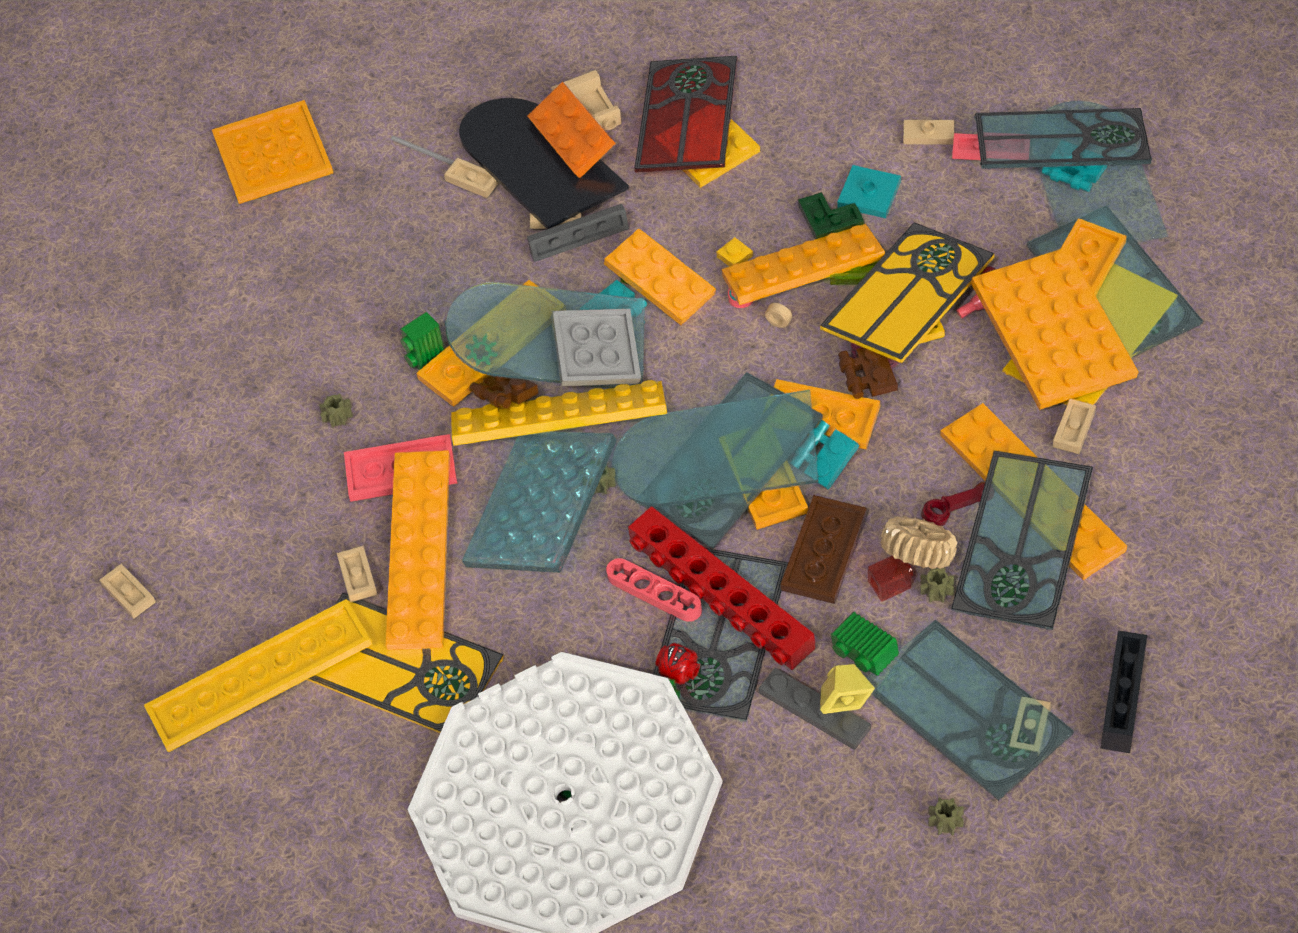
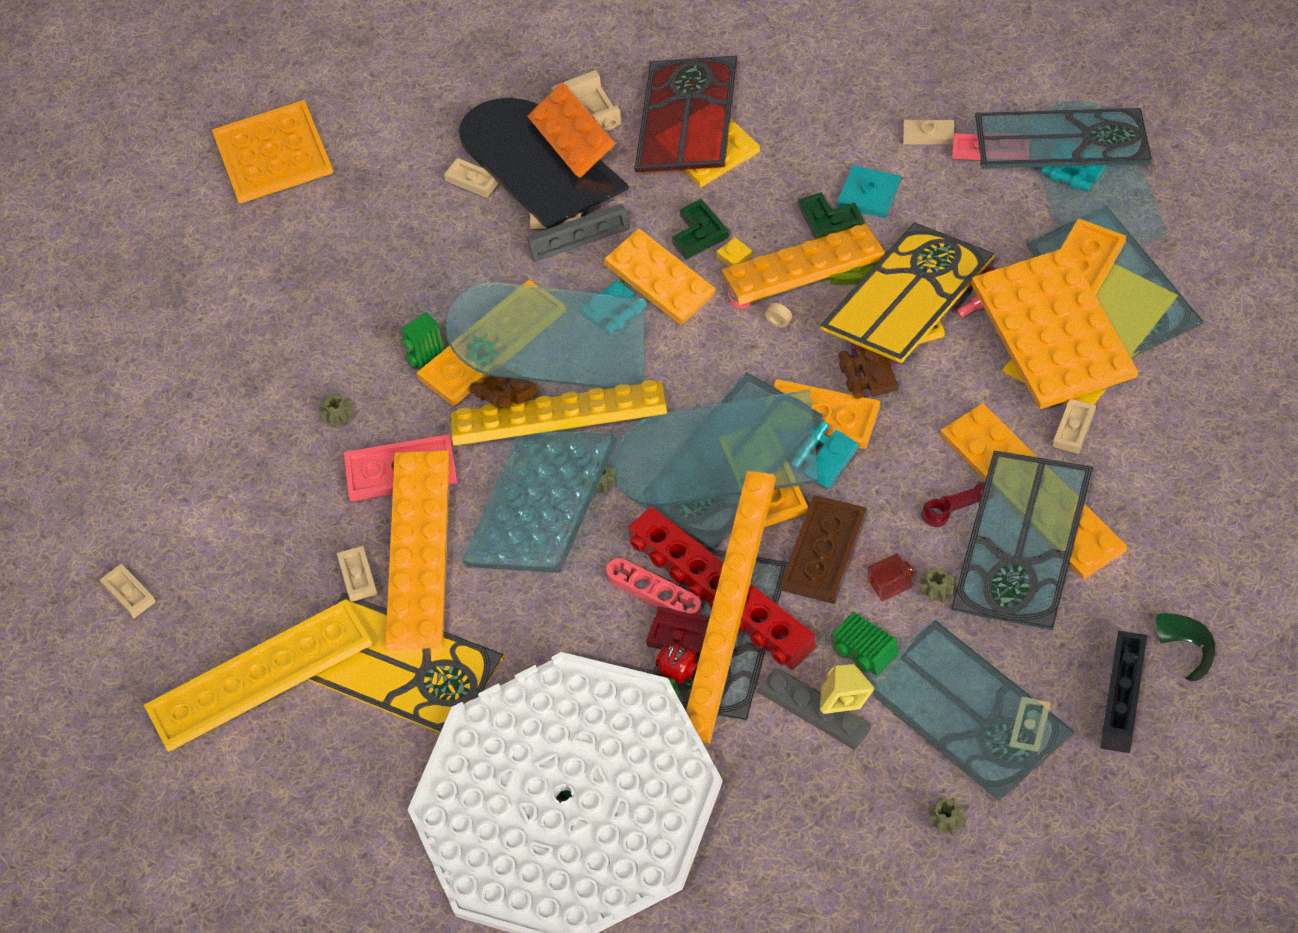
(423, 150): light grey axle -> none
(595, 347): light grey plate -> none
(677, 627): none -> dark red plate
(703, 229): none -> dark green plate
(729, 603): none -> light orange plate
(918, 542): tan gear -> none
(1183, 628): none -> dark green piece

